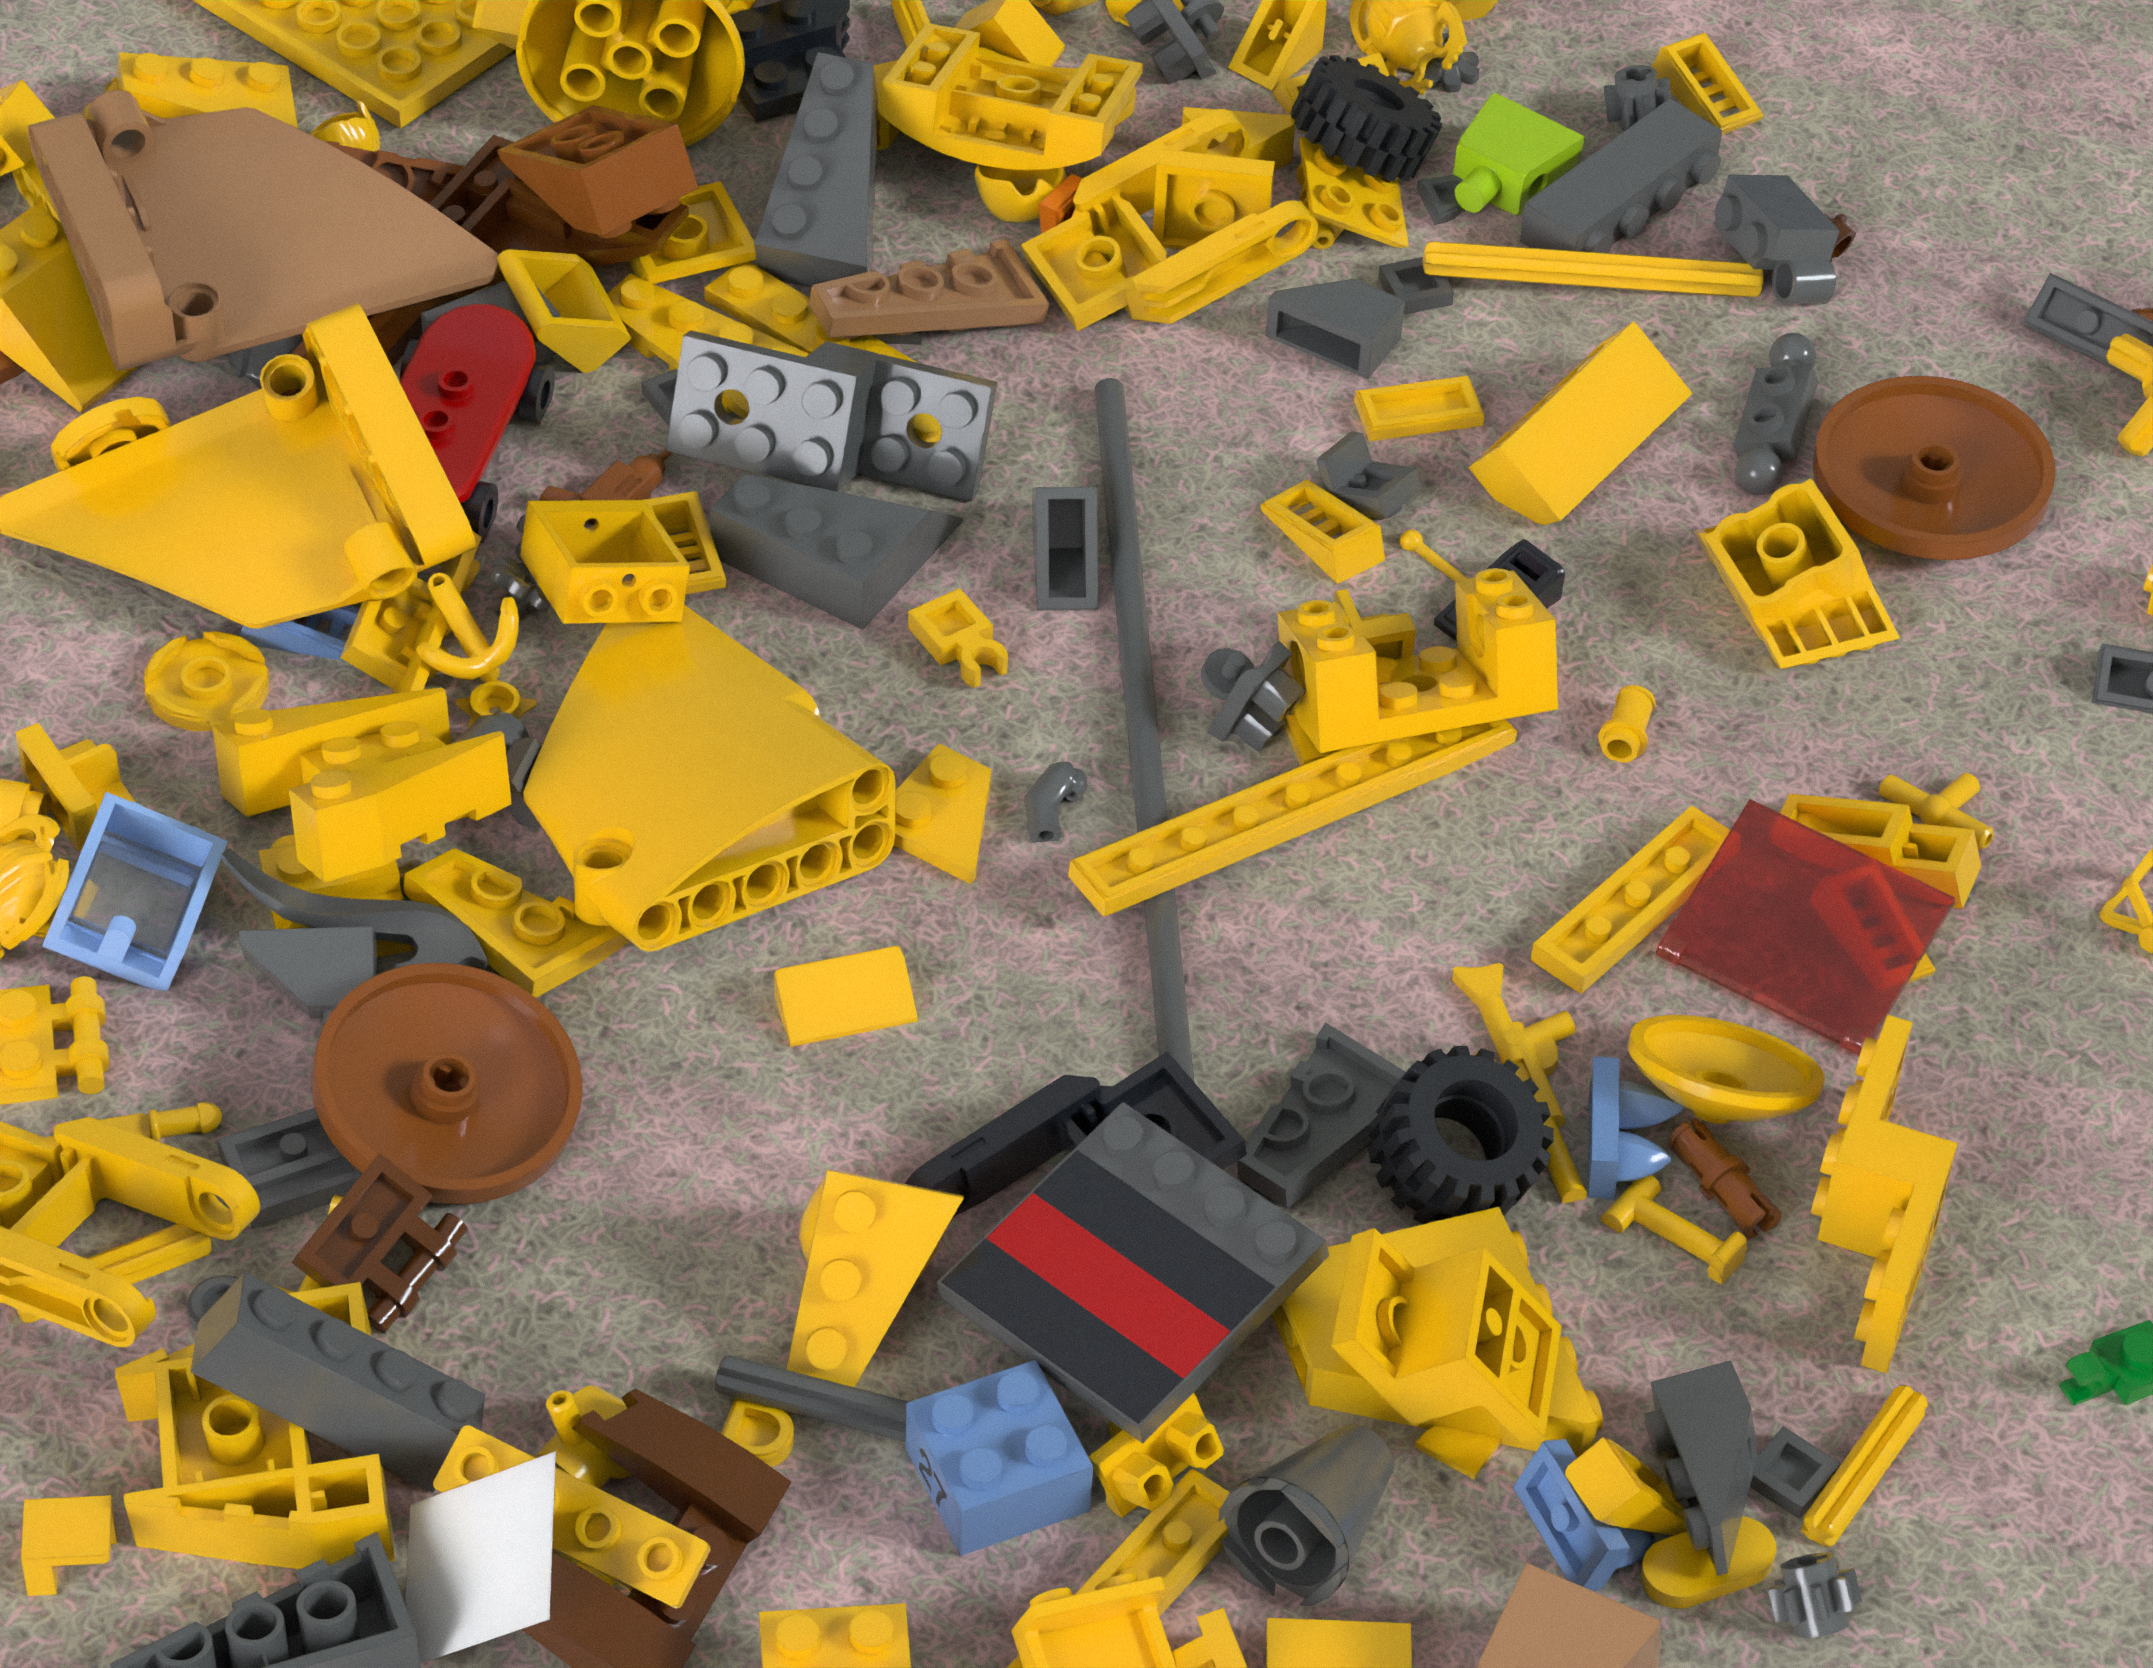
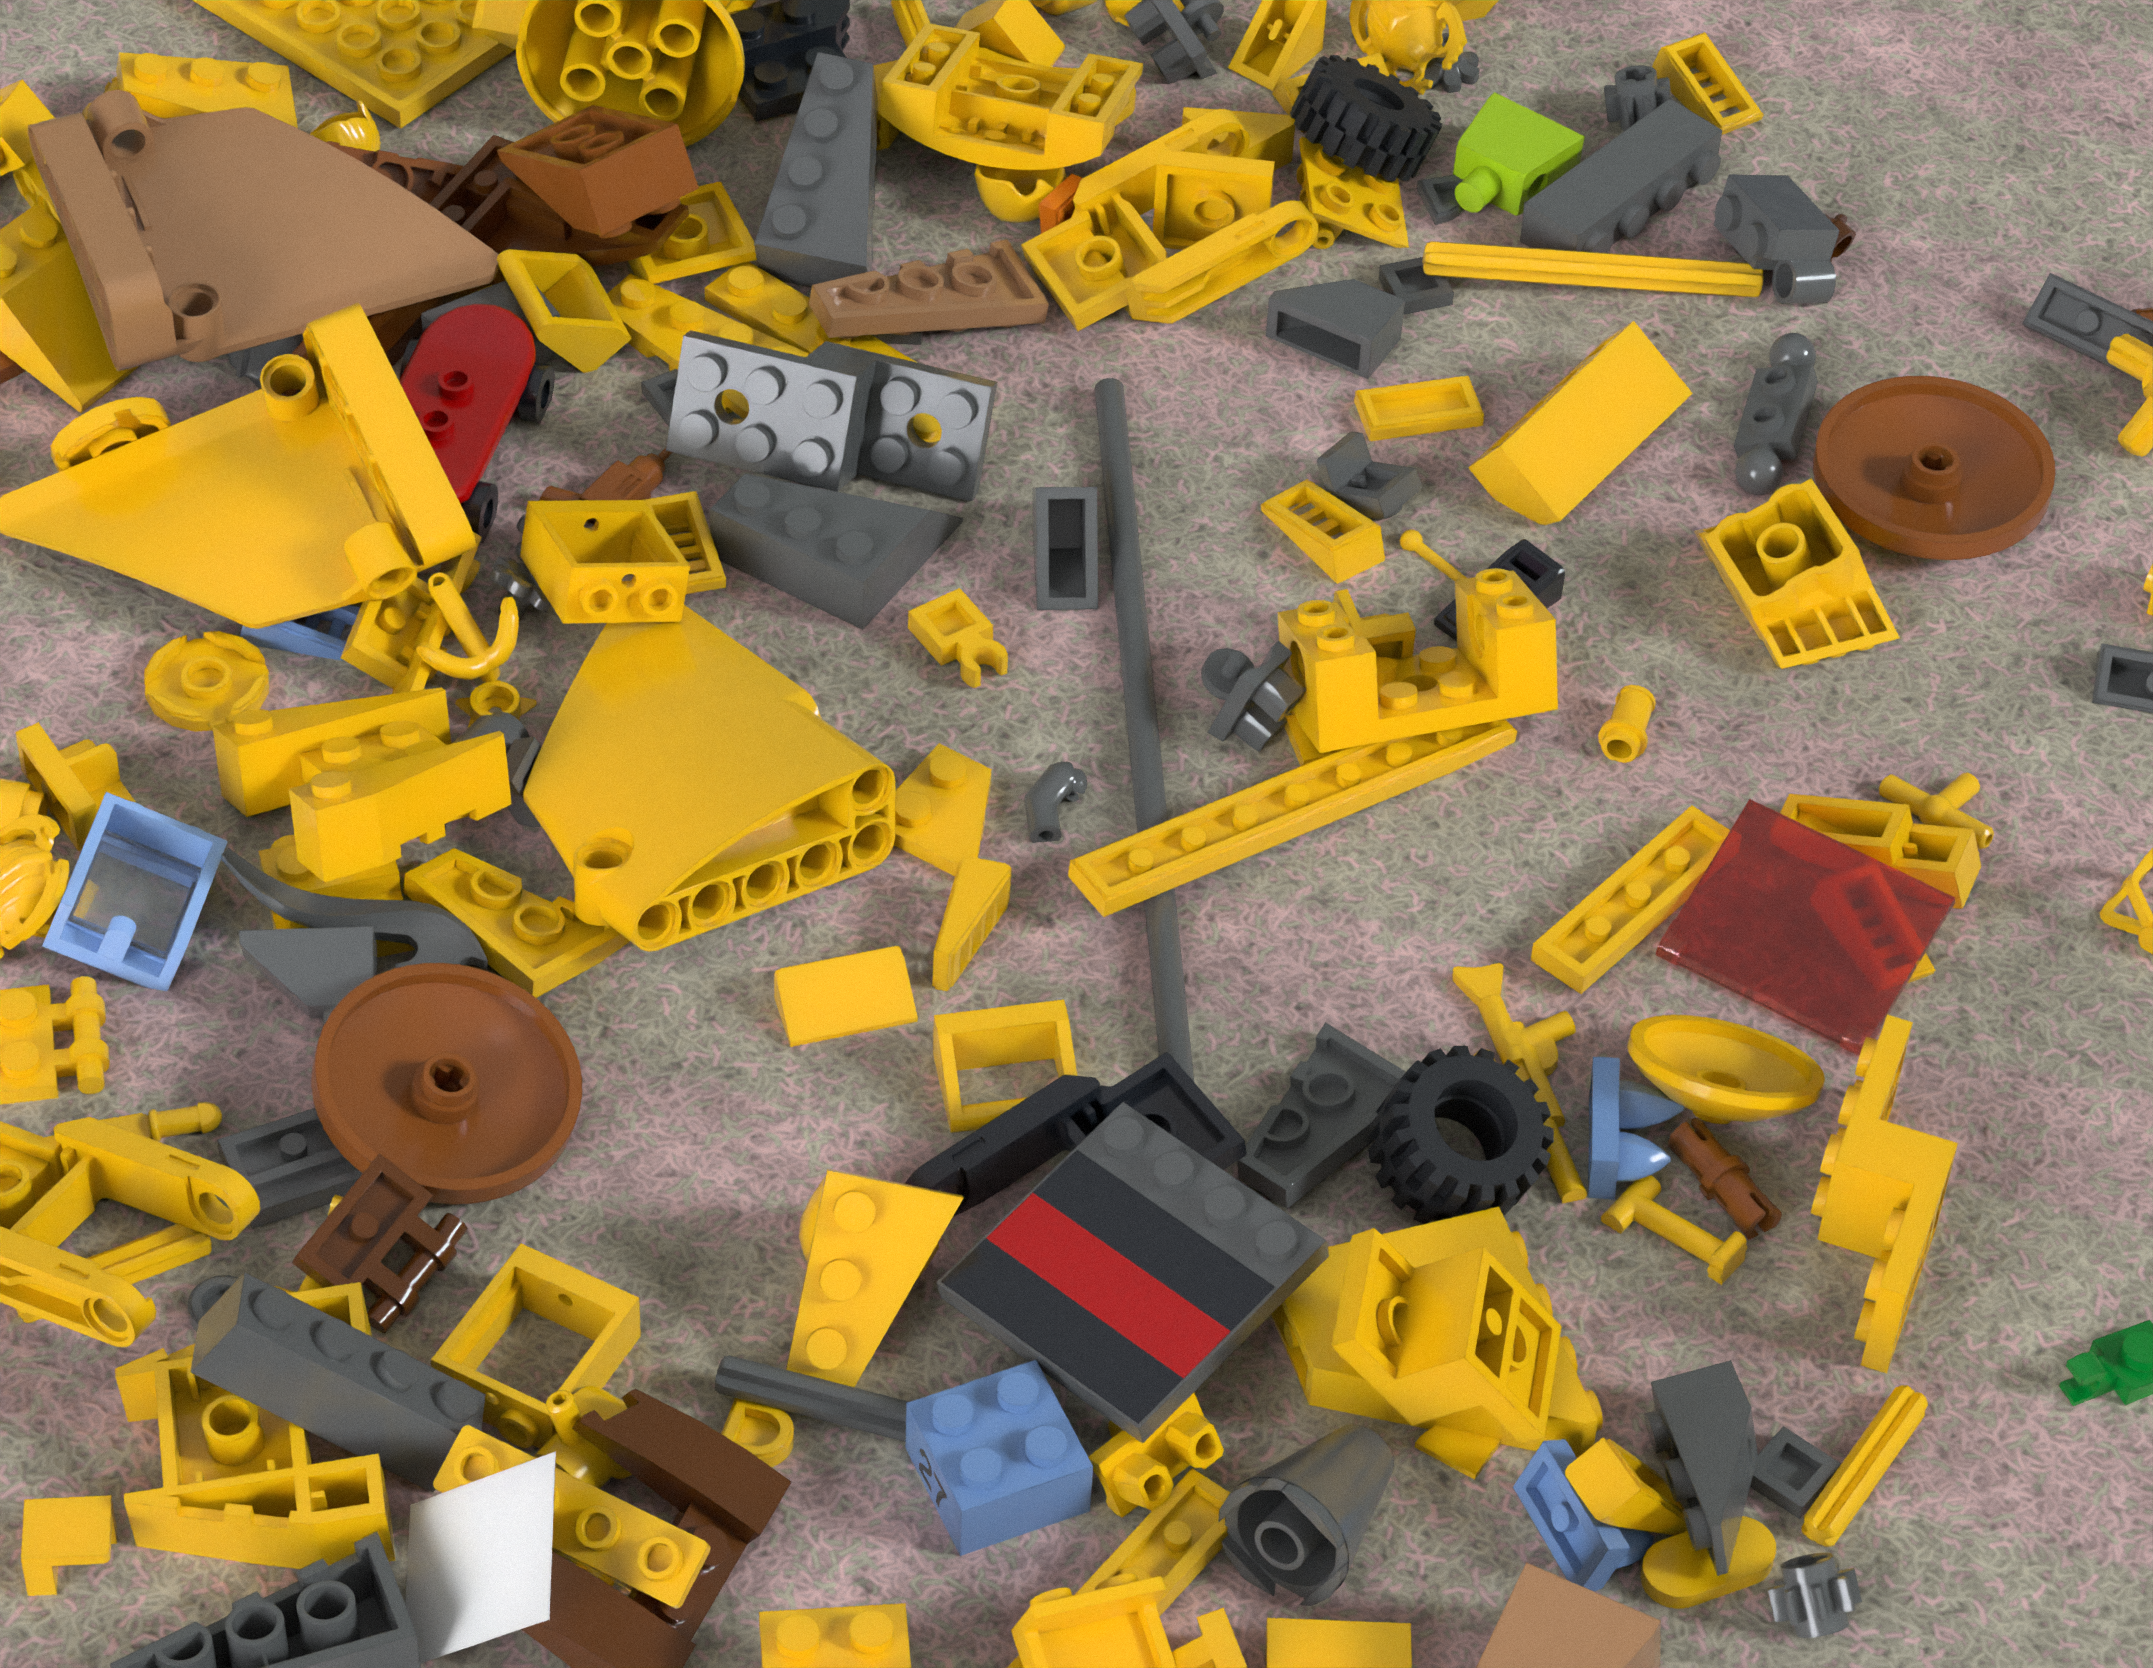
(560, 1295): none -> yellow window
(972, 911): none -> yellow slope
(996, 1039): none -> yellow tile

